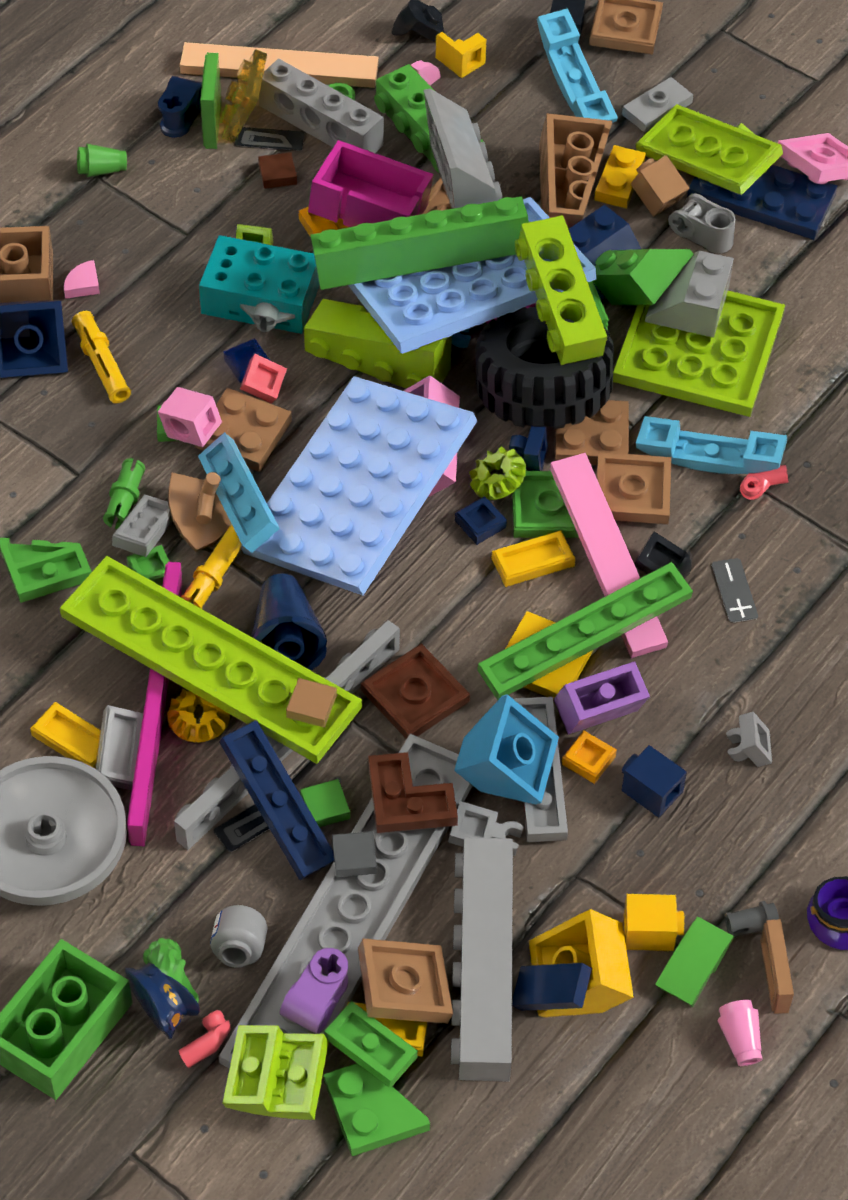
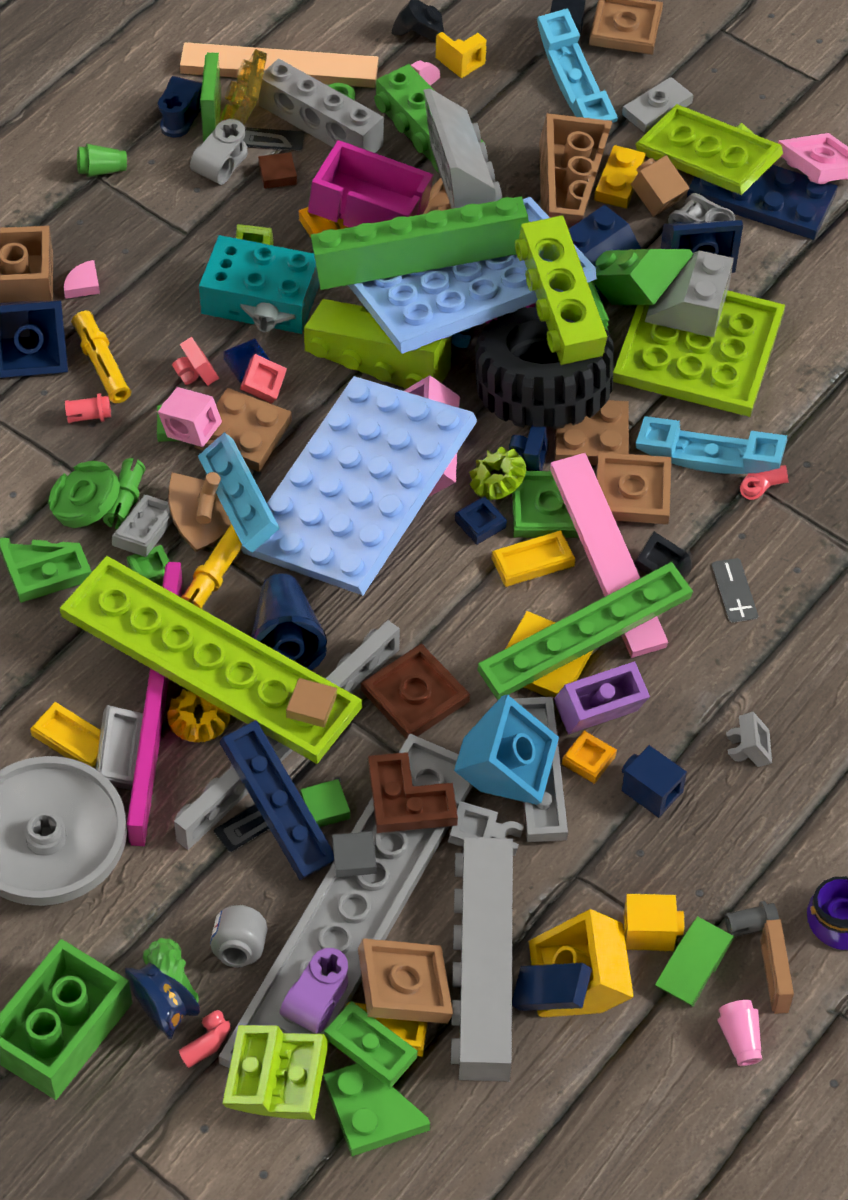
(84, 494): none -> bright green tile
(88, 409): none -> coral pin
(194, 364): none -> coral tile
(221, 152): none -> light grey piece
(707, 236): none -> dark blue slope

